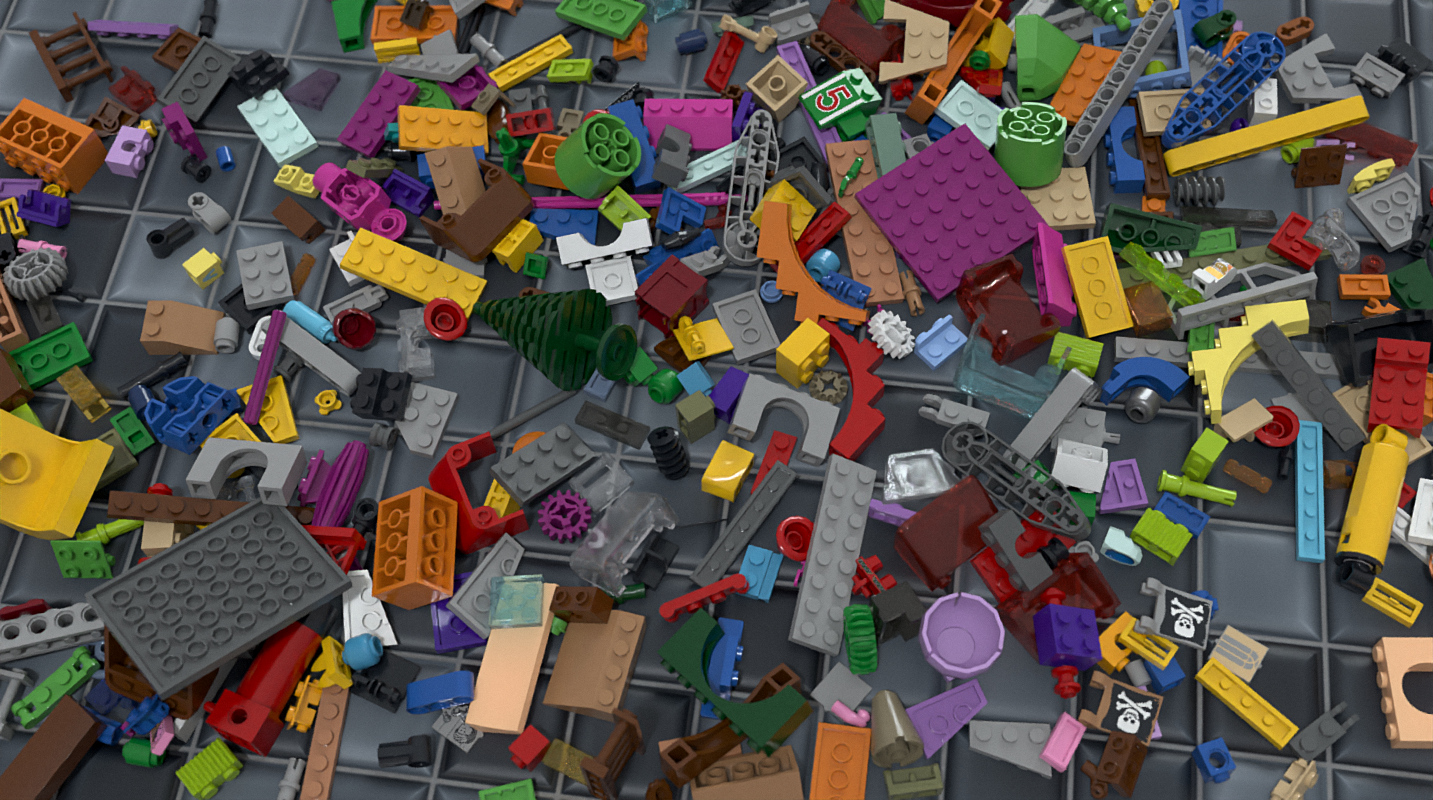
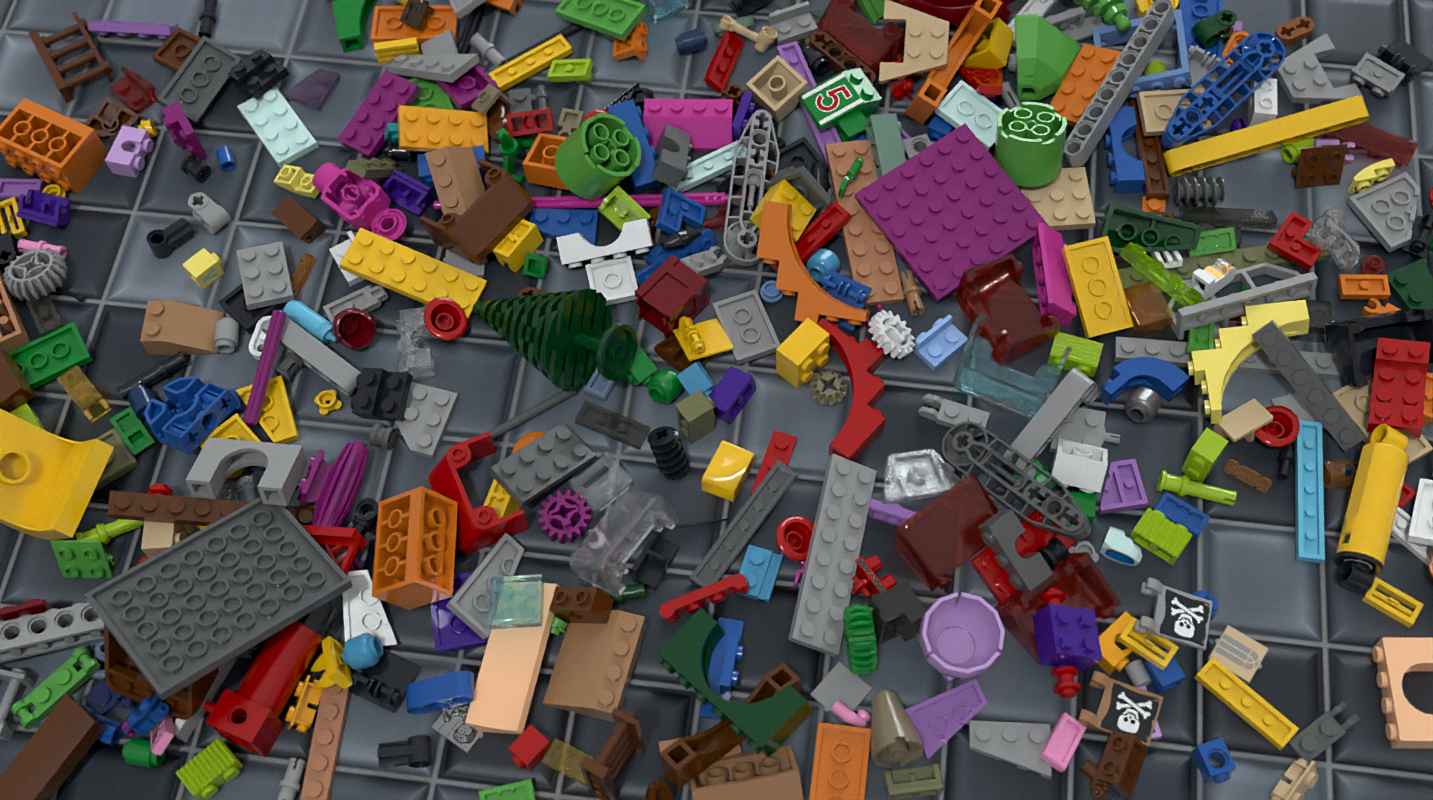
(605, 69): black wheel -> none
(816, 416): light grey arch -> none
(980, 60): green plate -> none

